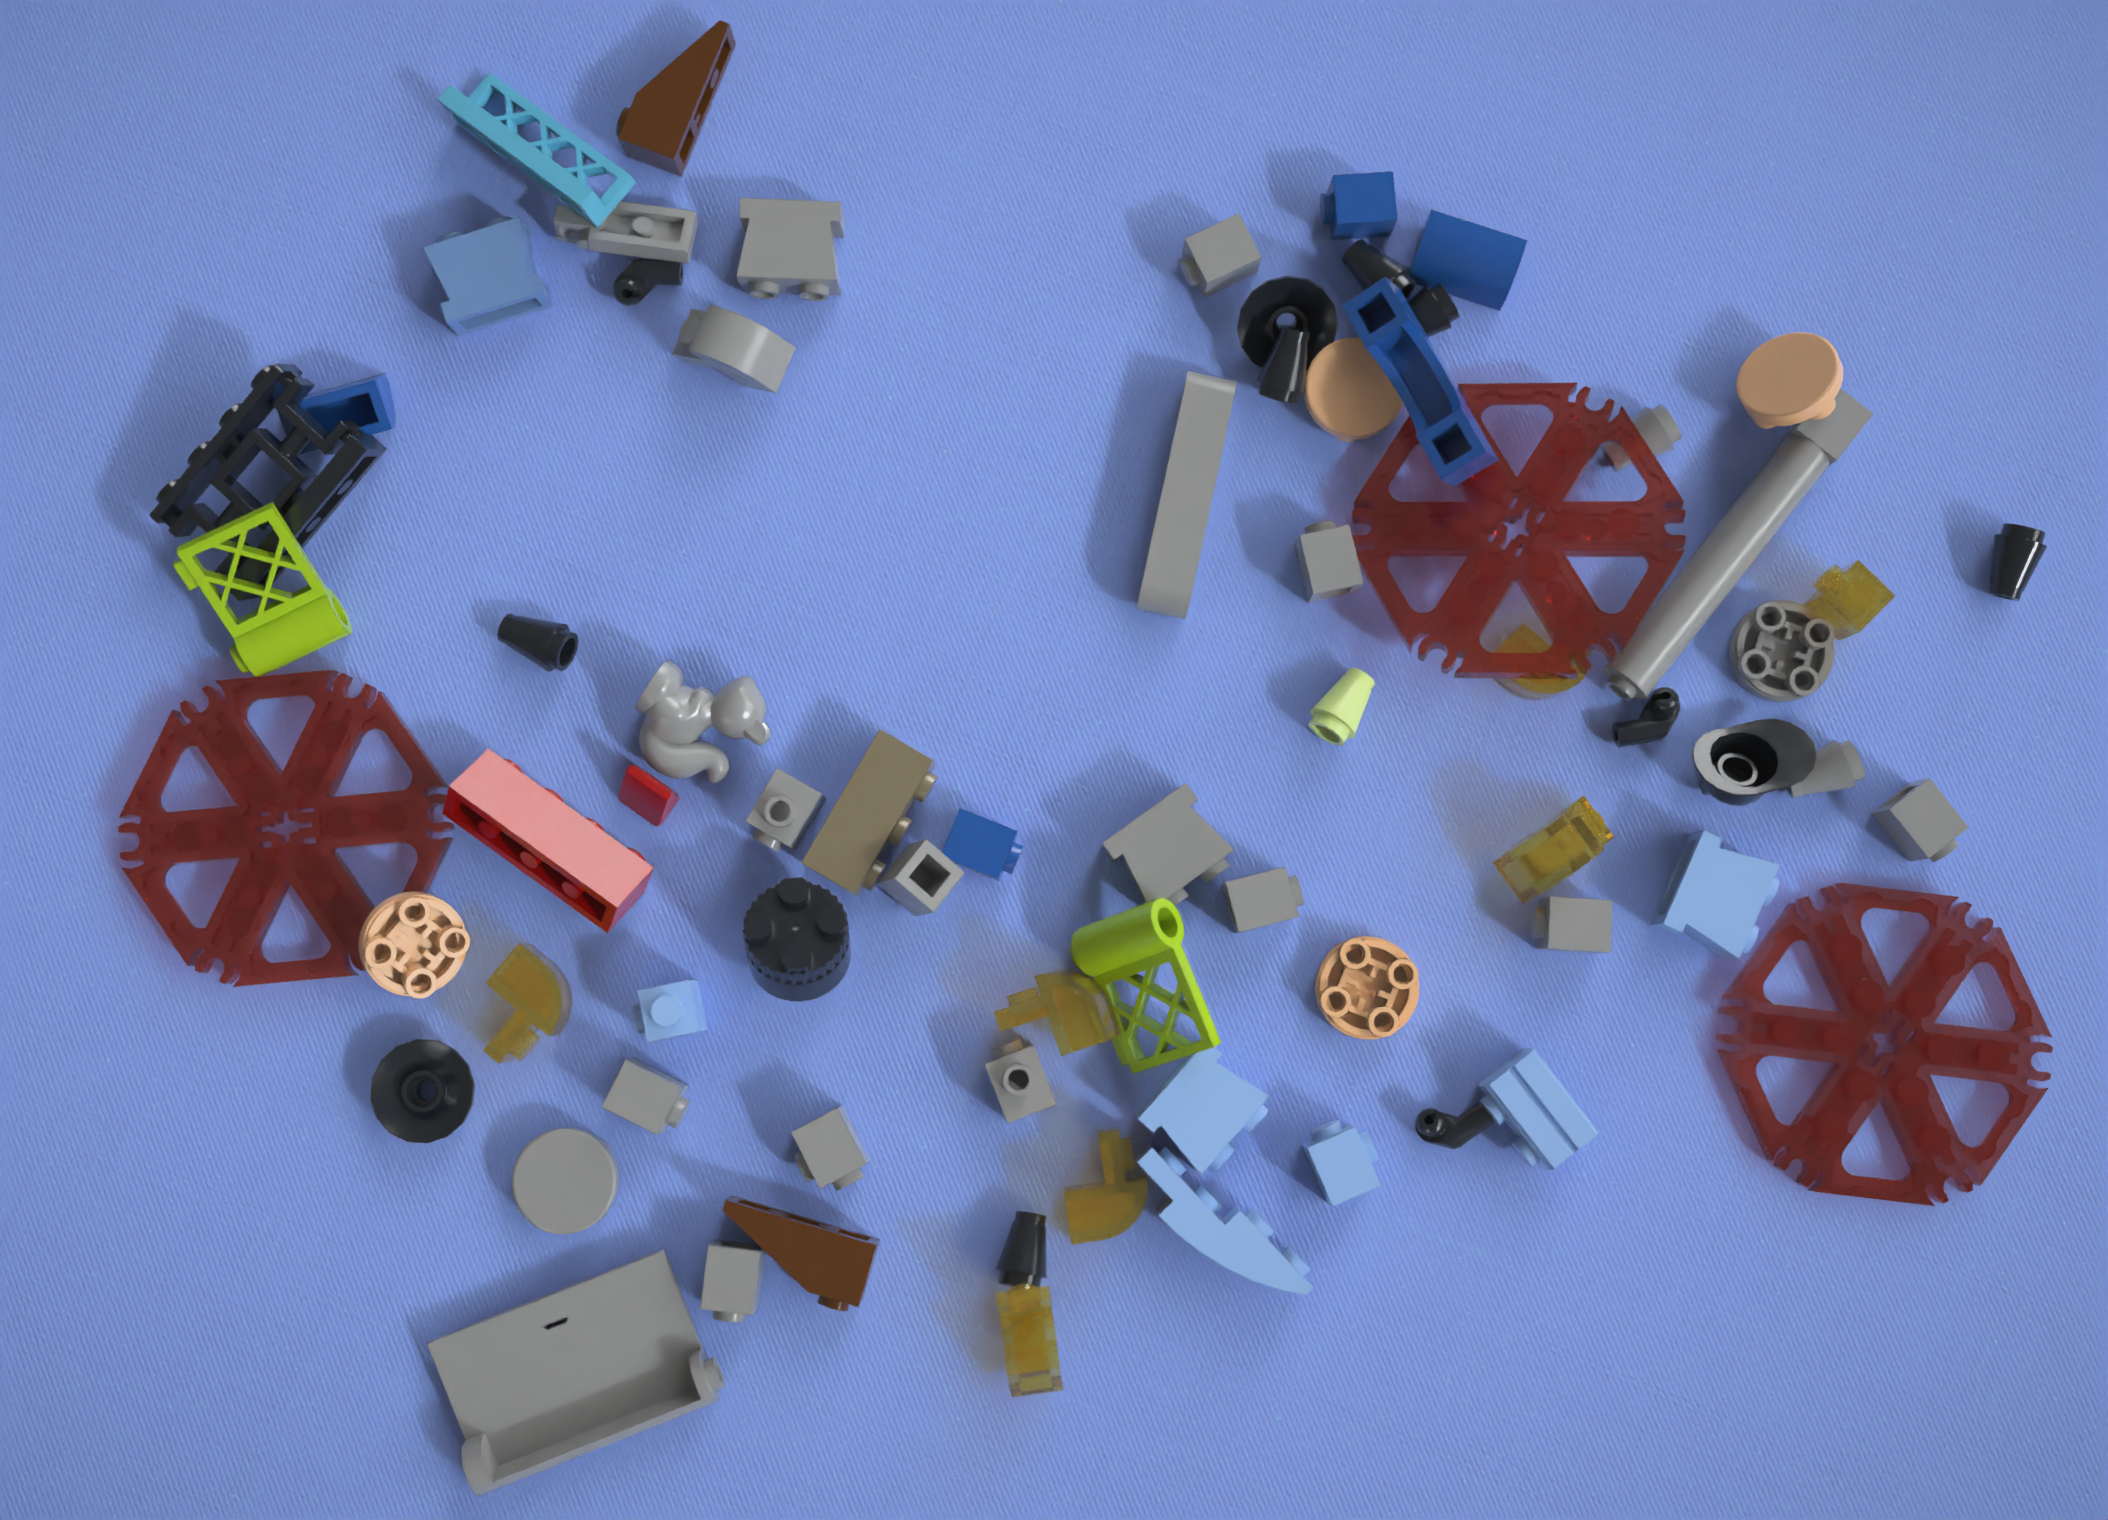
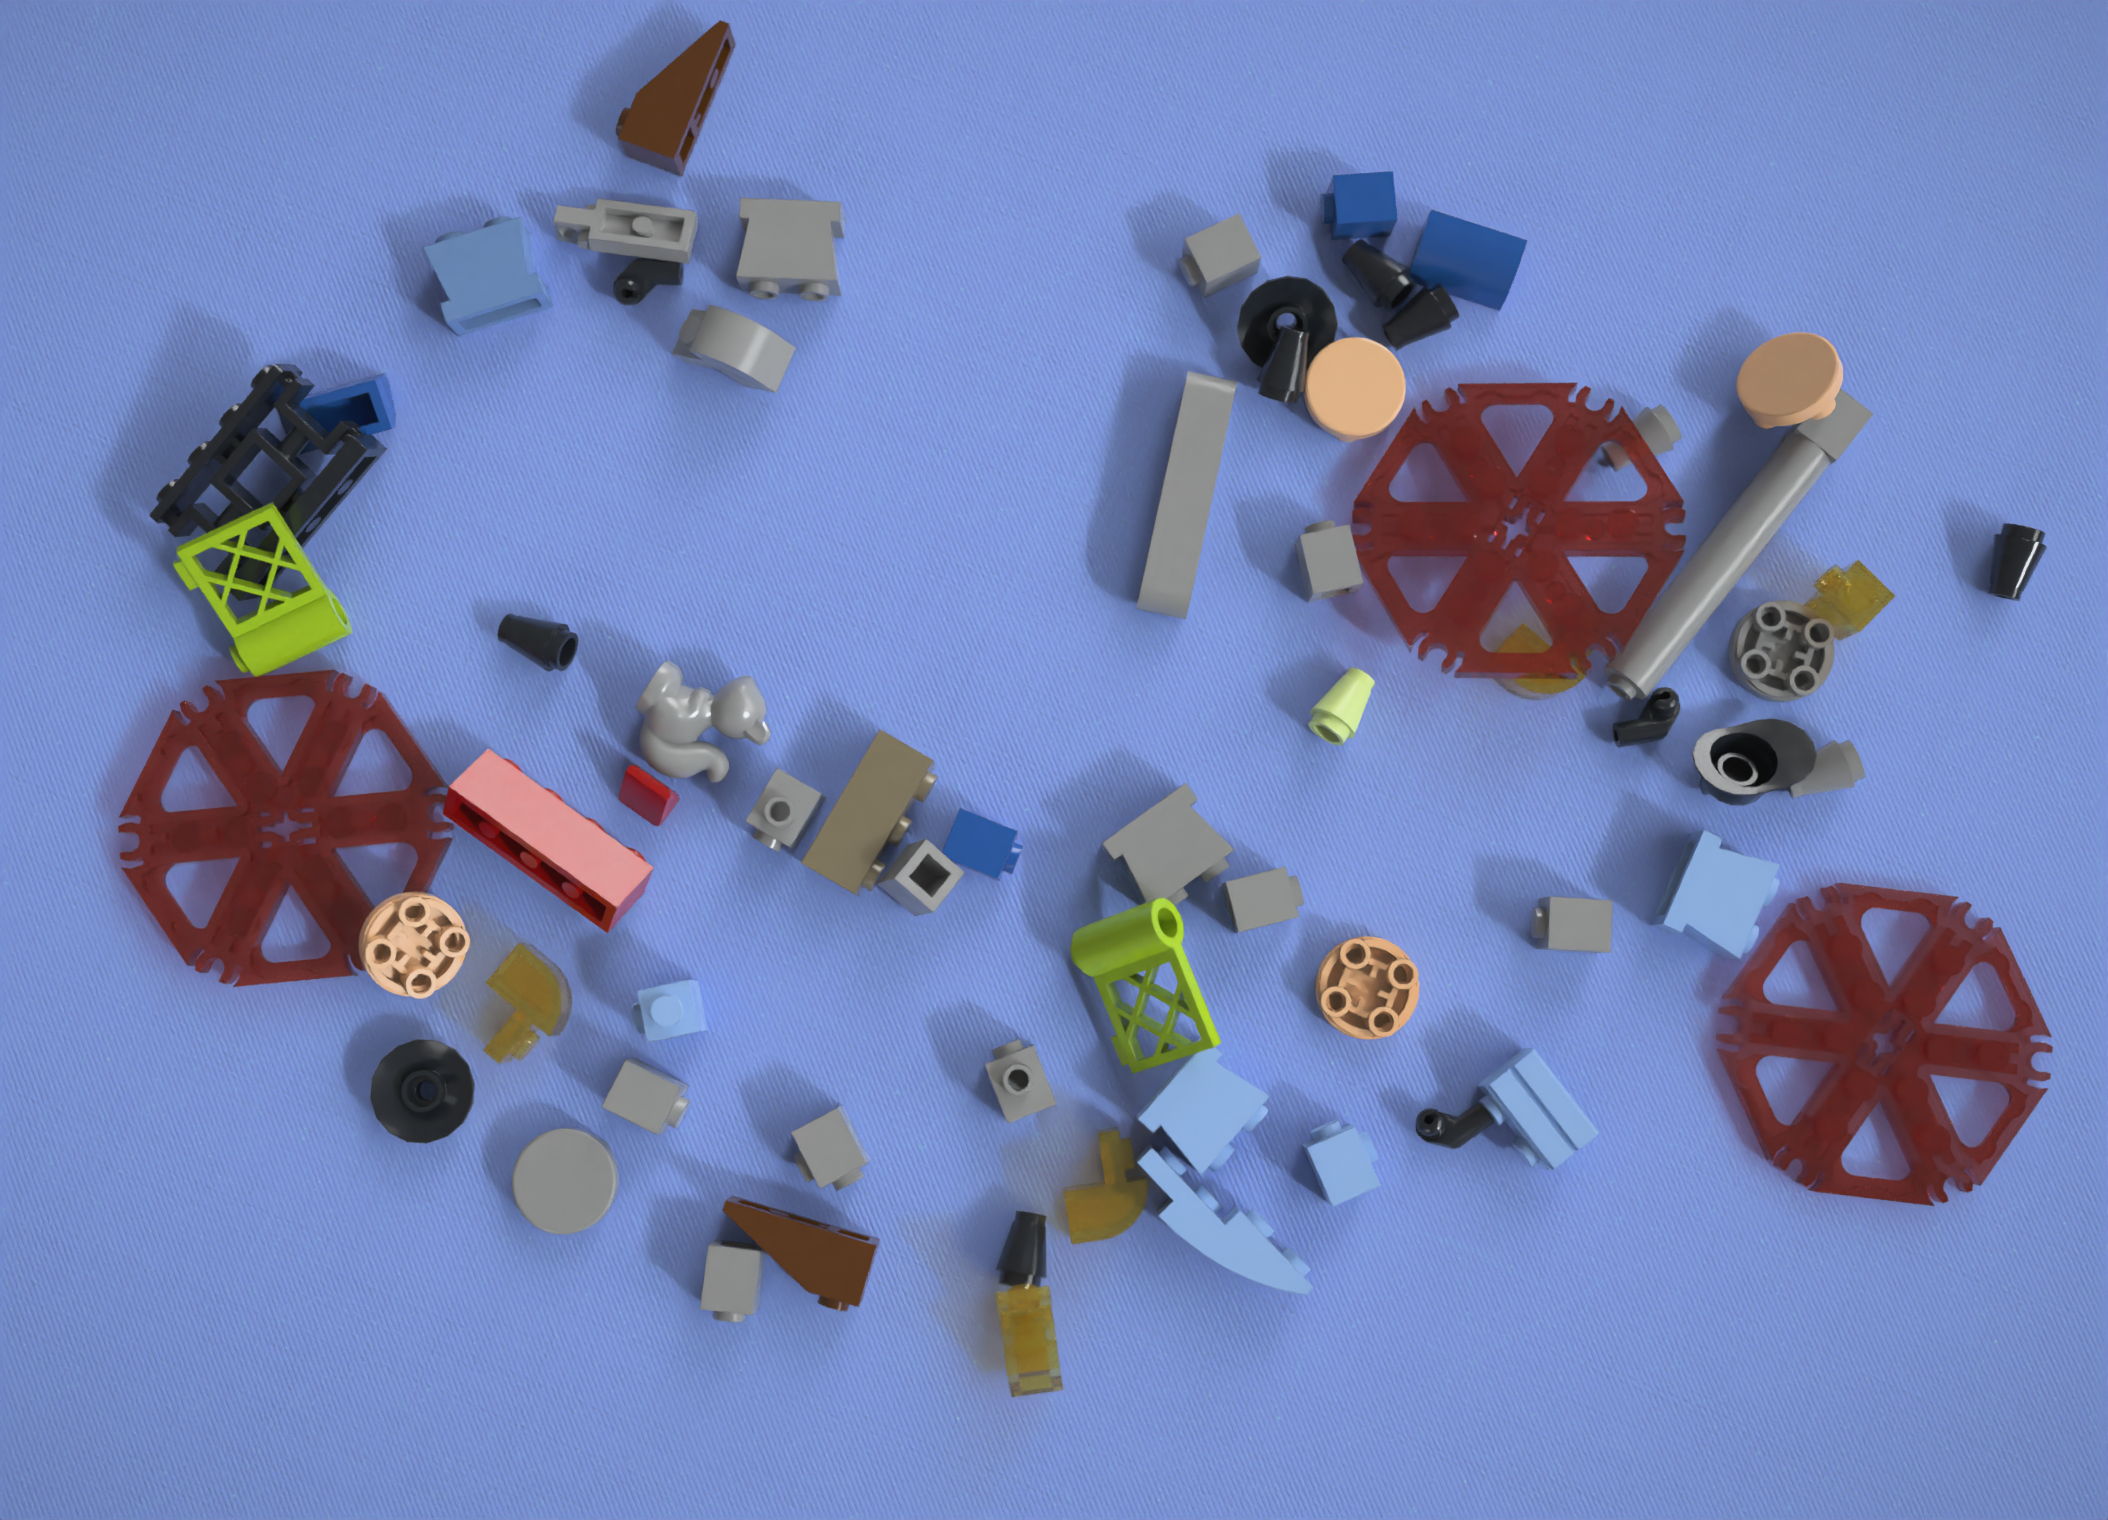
(535, 157): medium azure fence -> none
(563, 1390): light grey door -> none
(797, 940): black piece -> none
(1074, 1005): clear yellow brick -> none
(1421, 380): blue arch -> none
(1554, 850): clear yellow brick -> none
(1921, 821): light grey brick -> none

